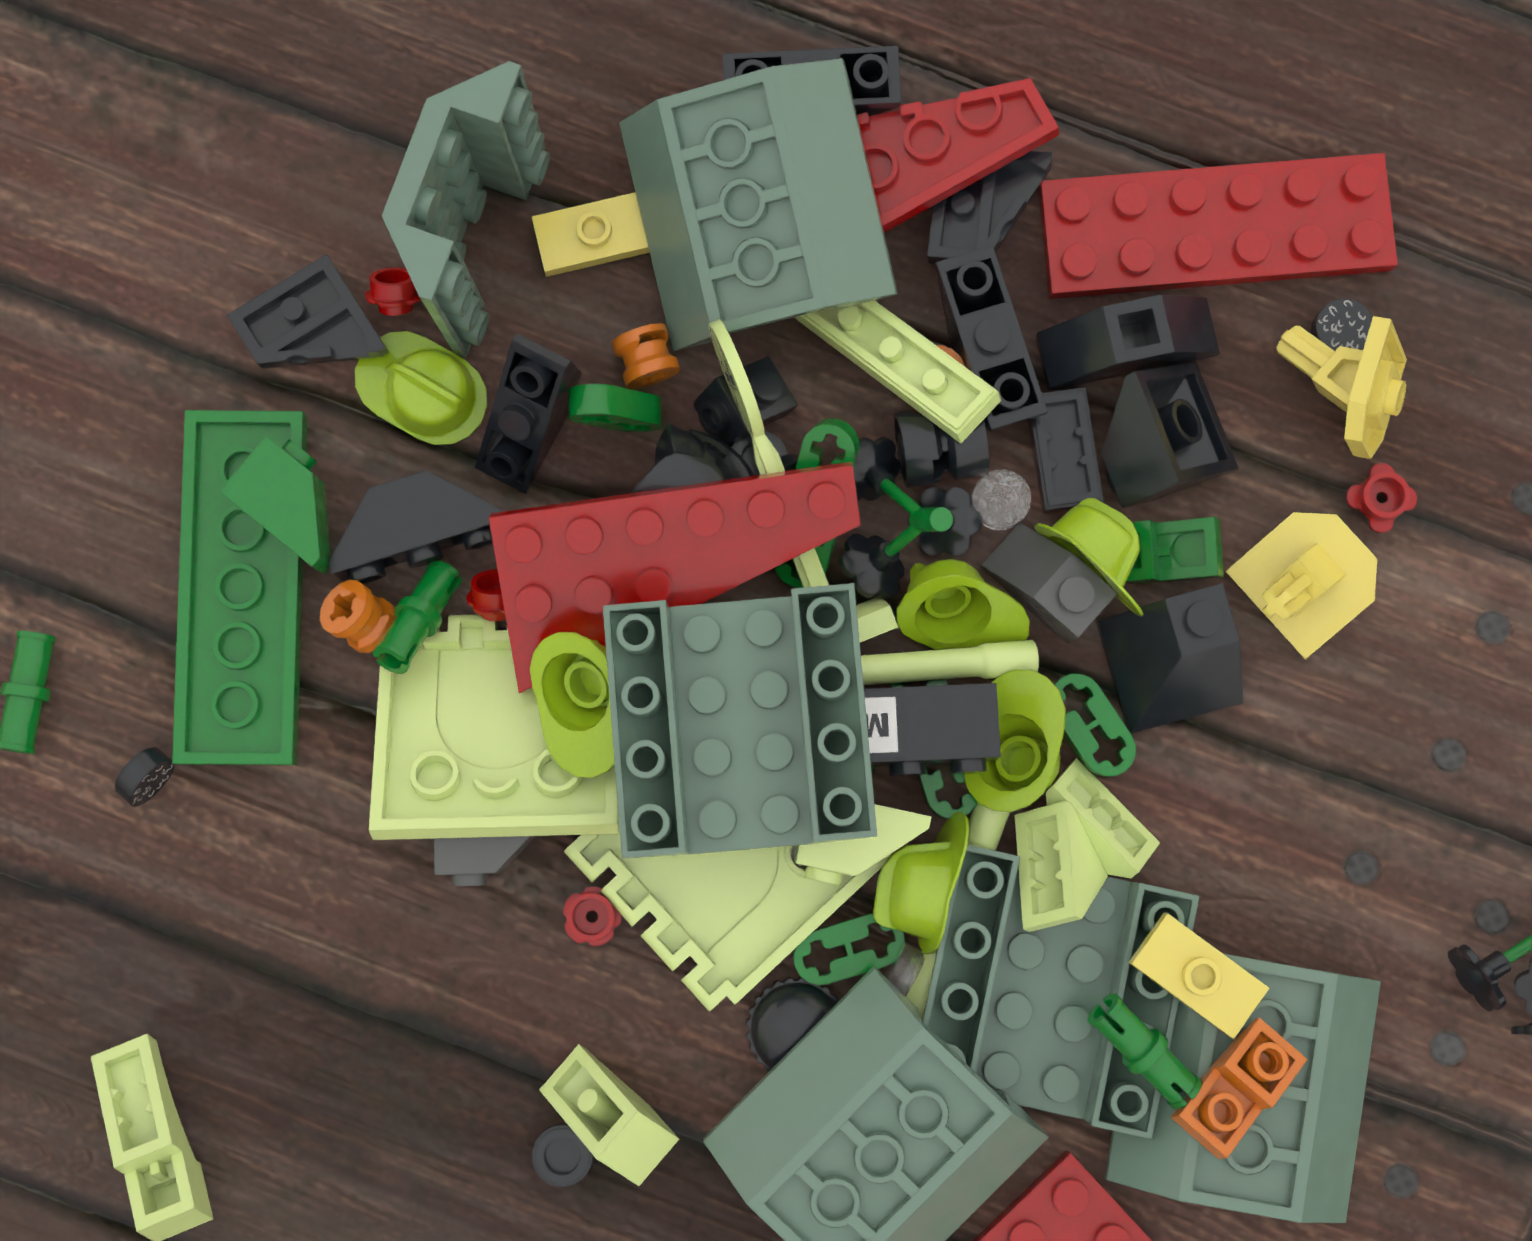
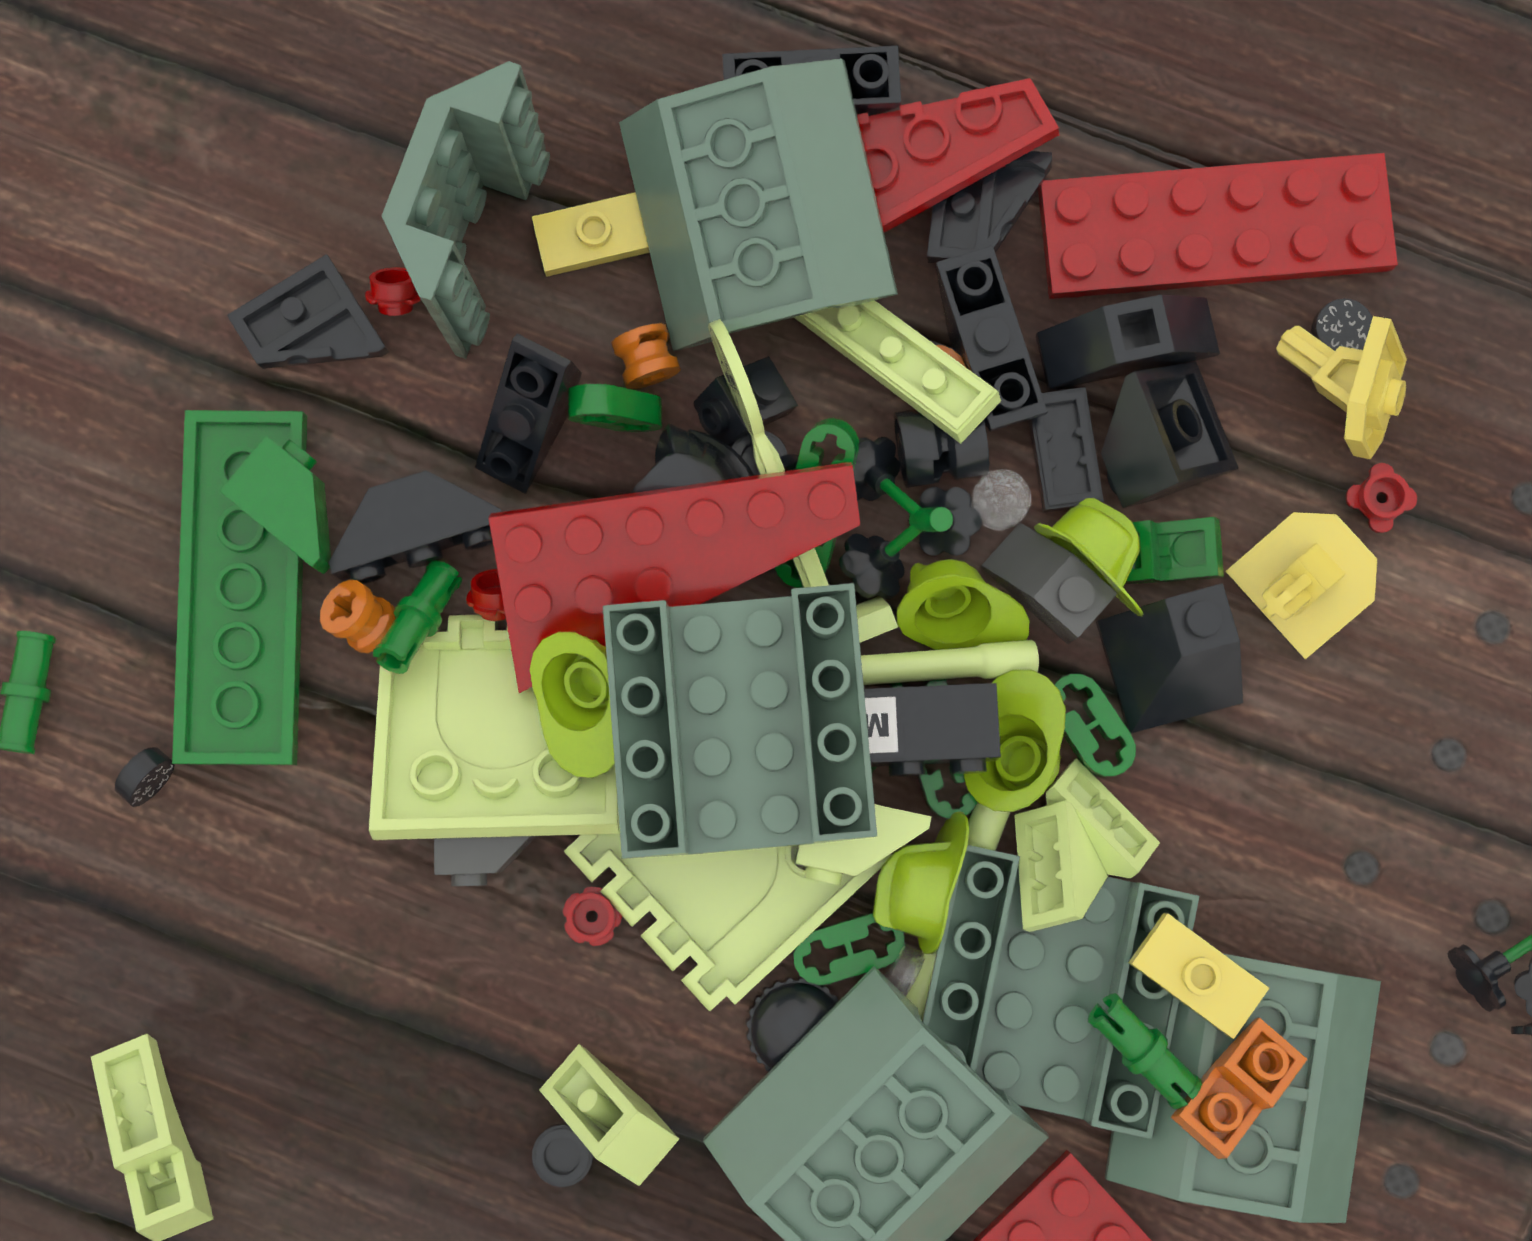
(422, 389): lime piece -> none

